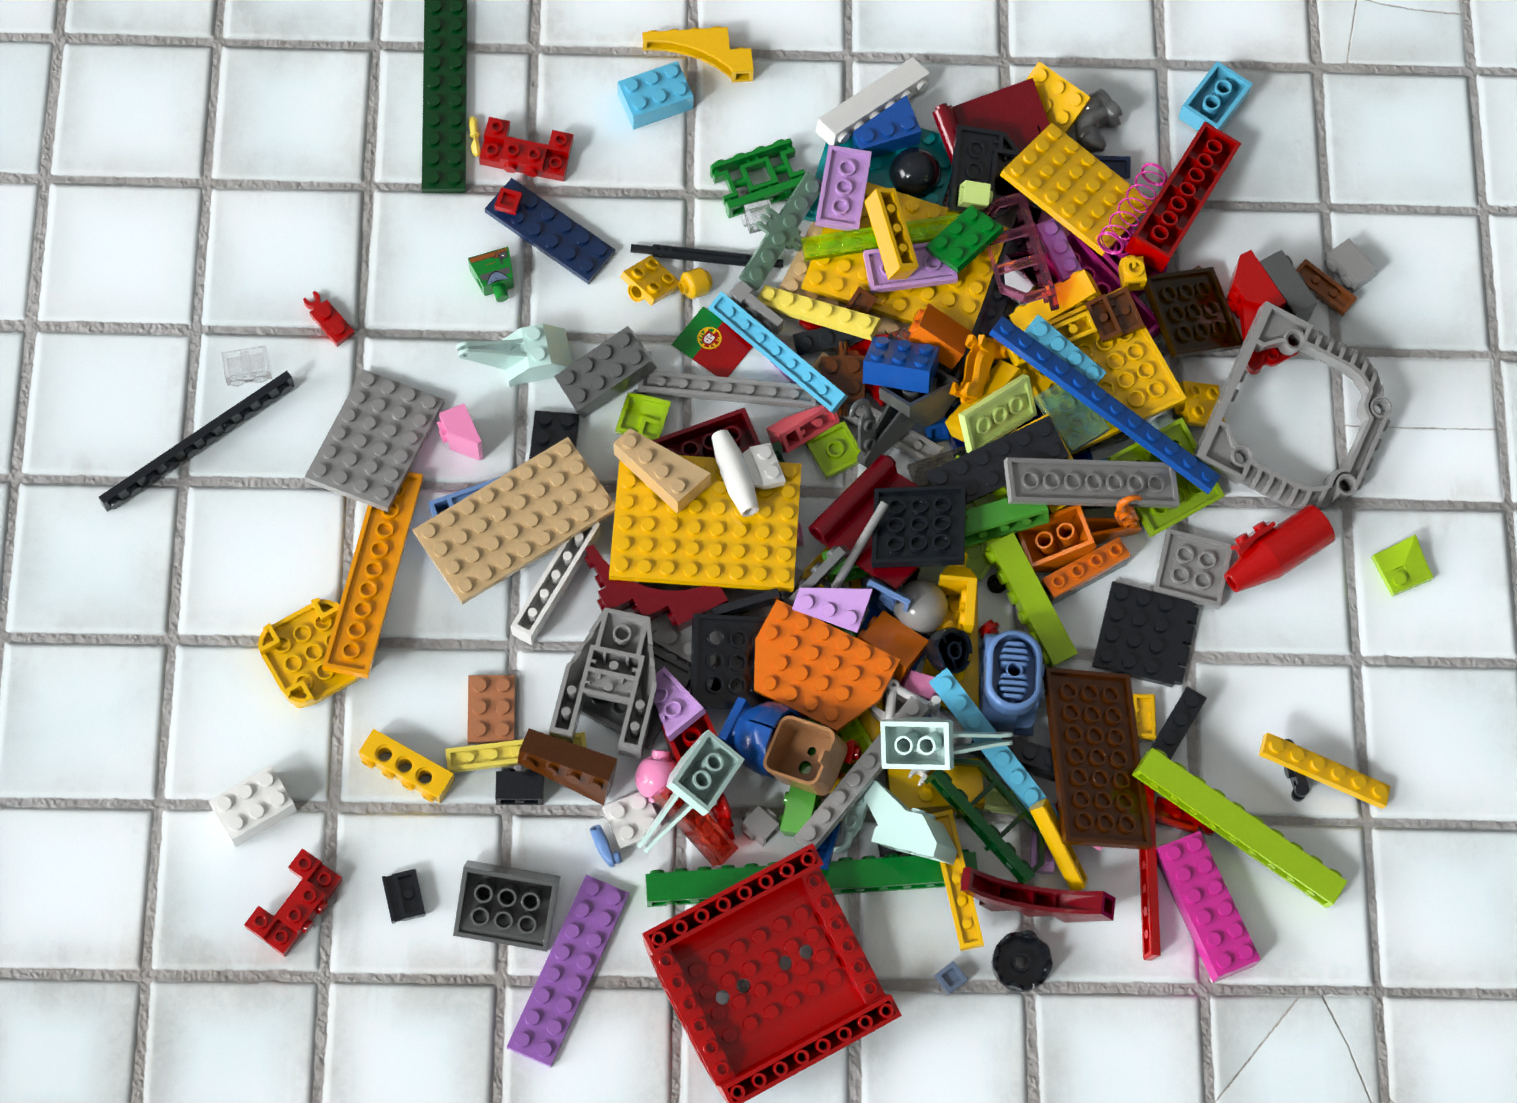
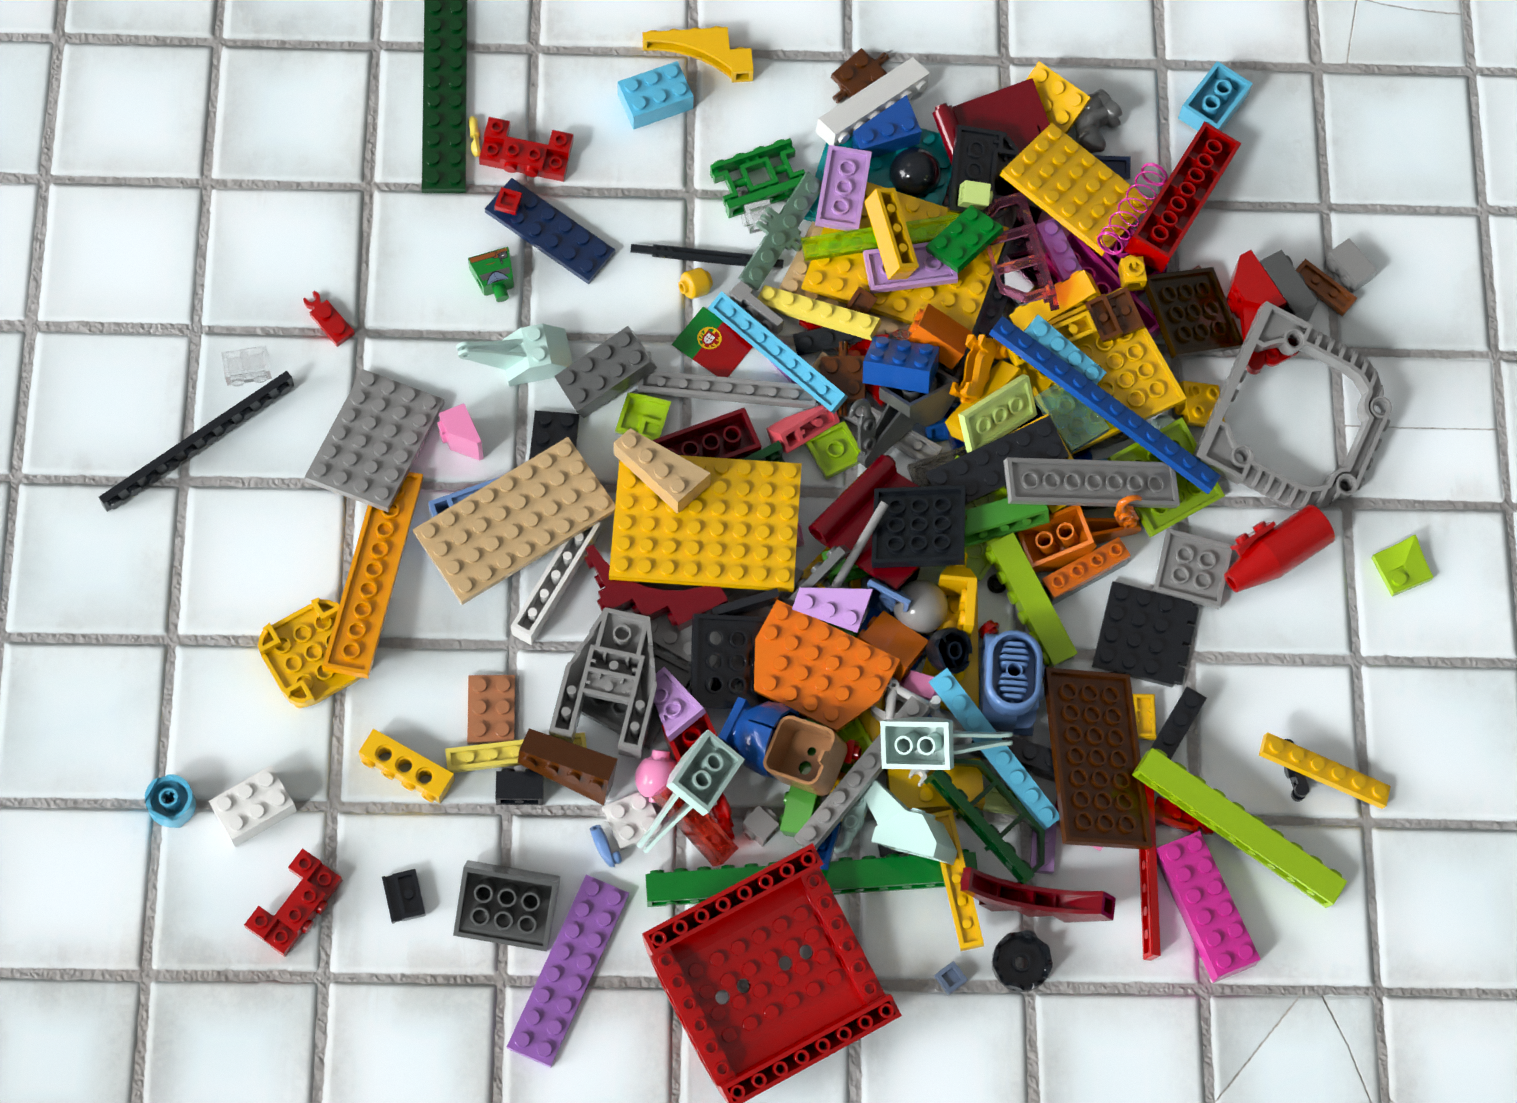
(175, 813): none -> medium azure brick
(649, 281): yellow plate -> none
(746, 470): white plate -> none
(858, 73): none -> reddish brown plate
(1062, 853): yellow brick -> none

